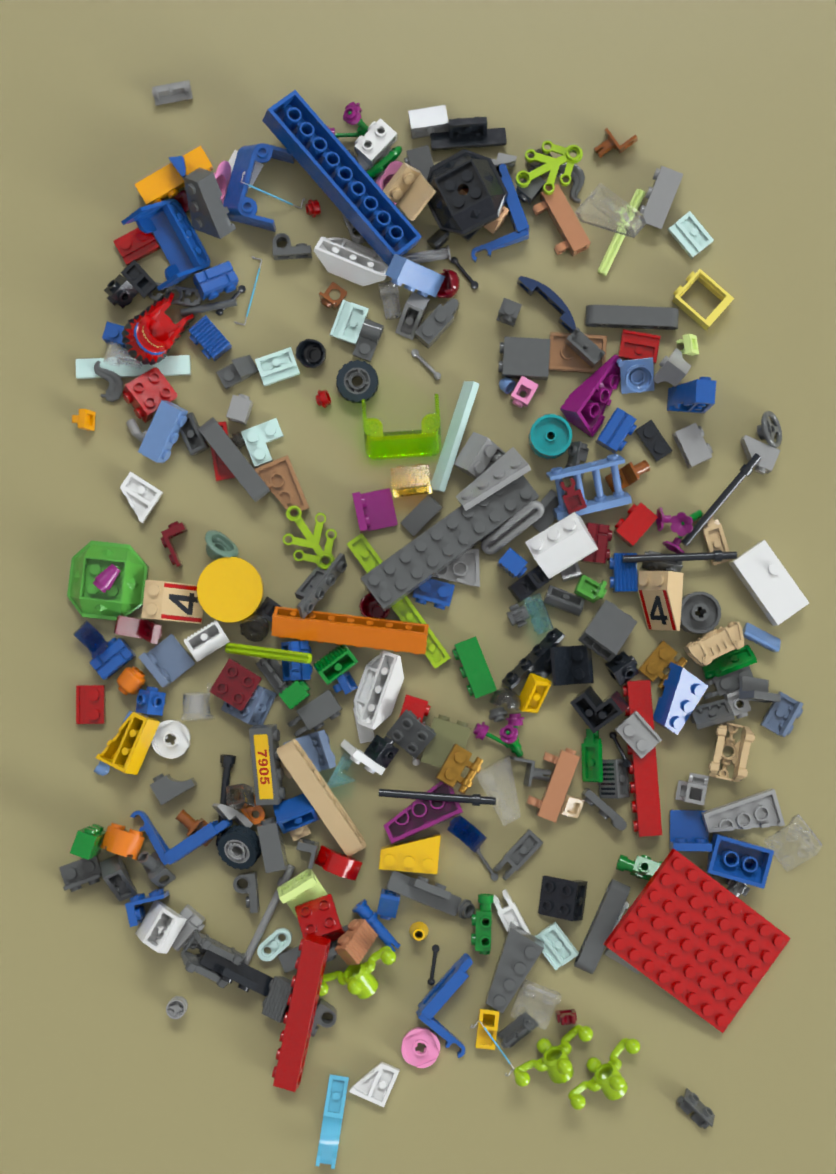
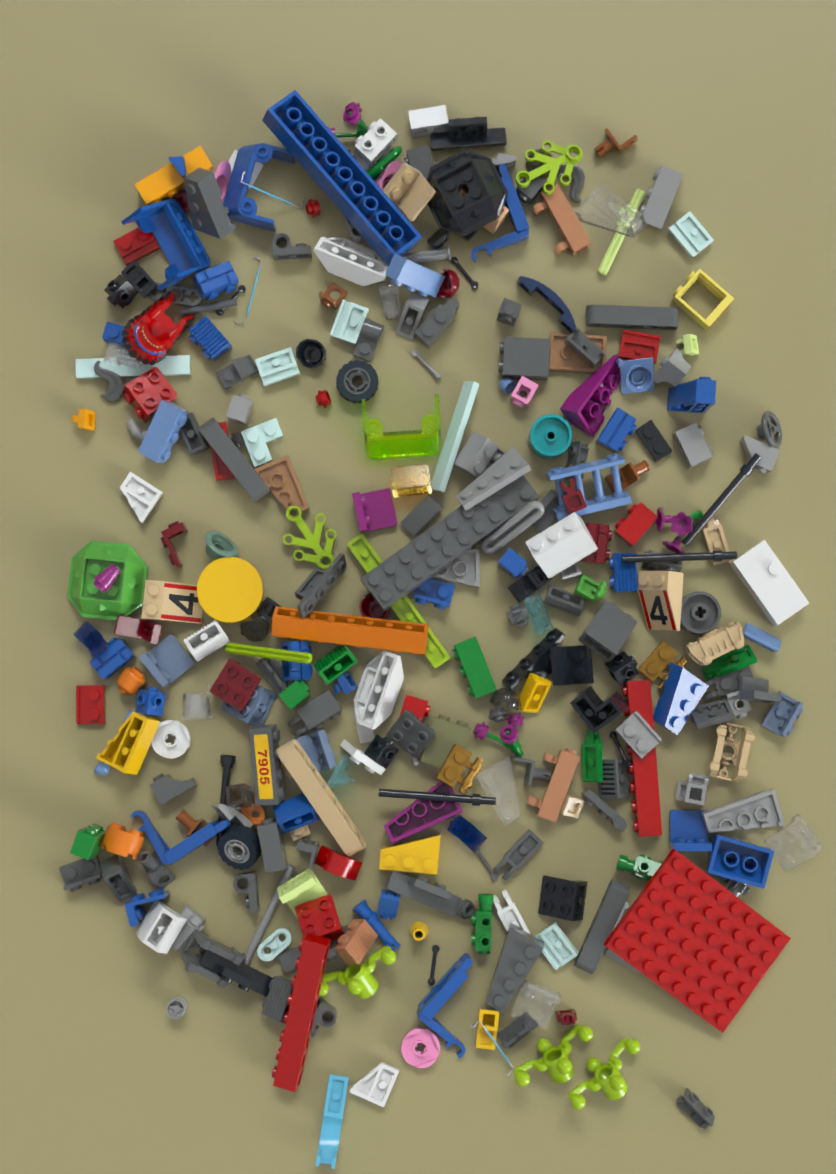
(172, 92): light grey hinge -> none

